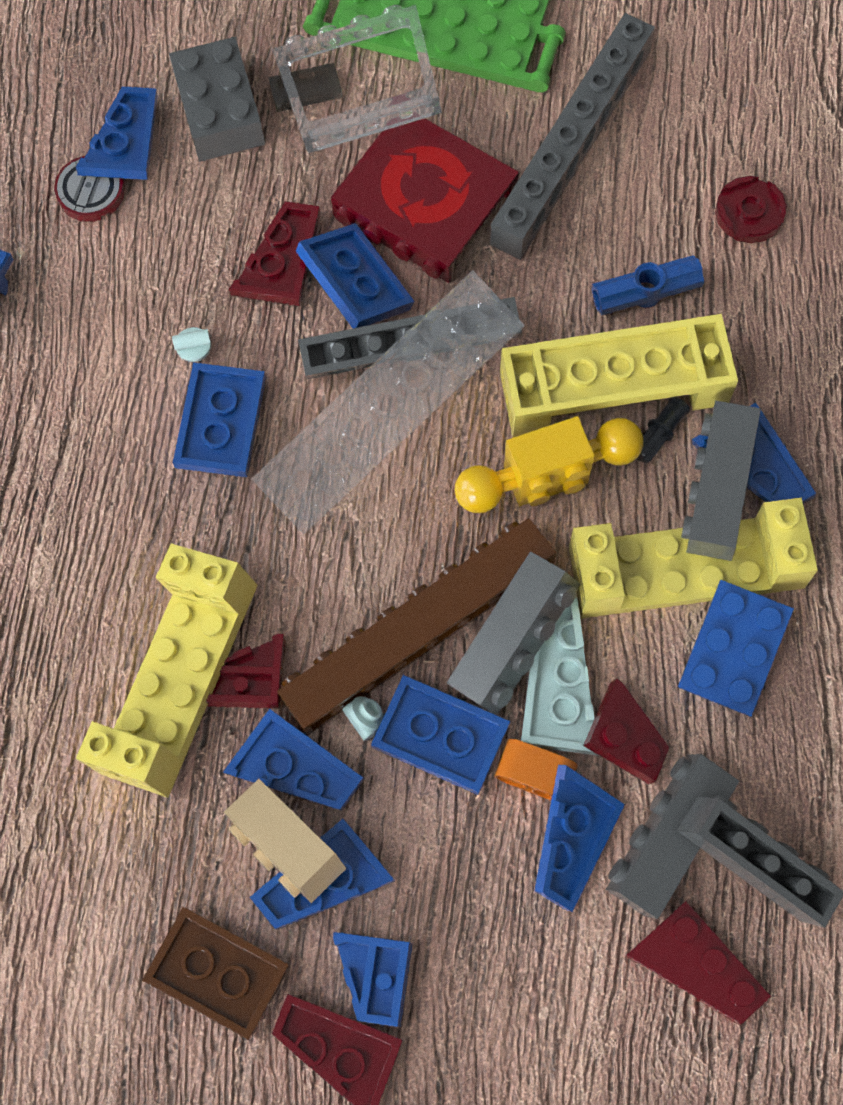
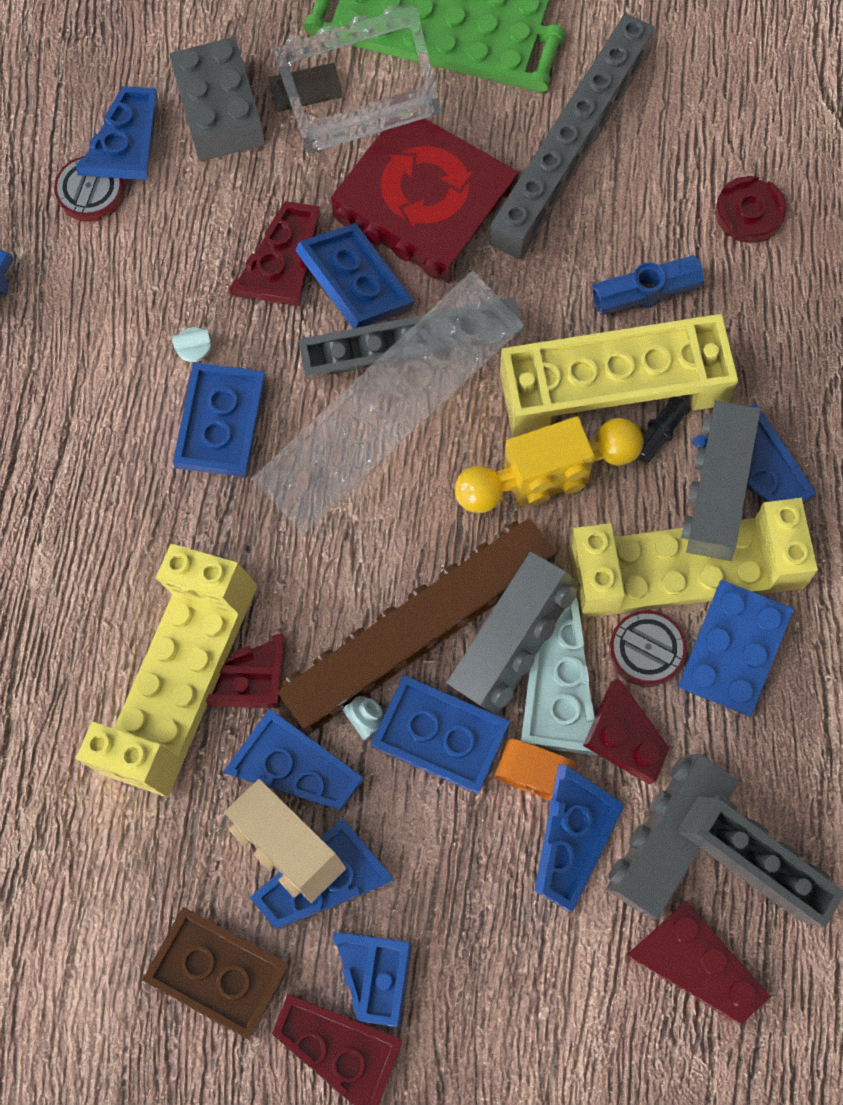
(647, 648): none -> tile

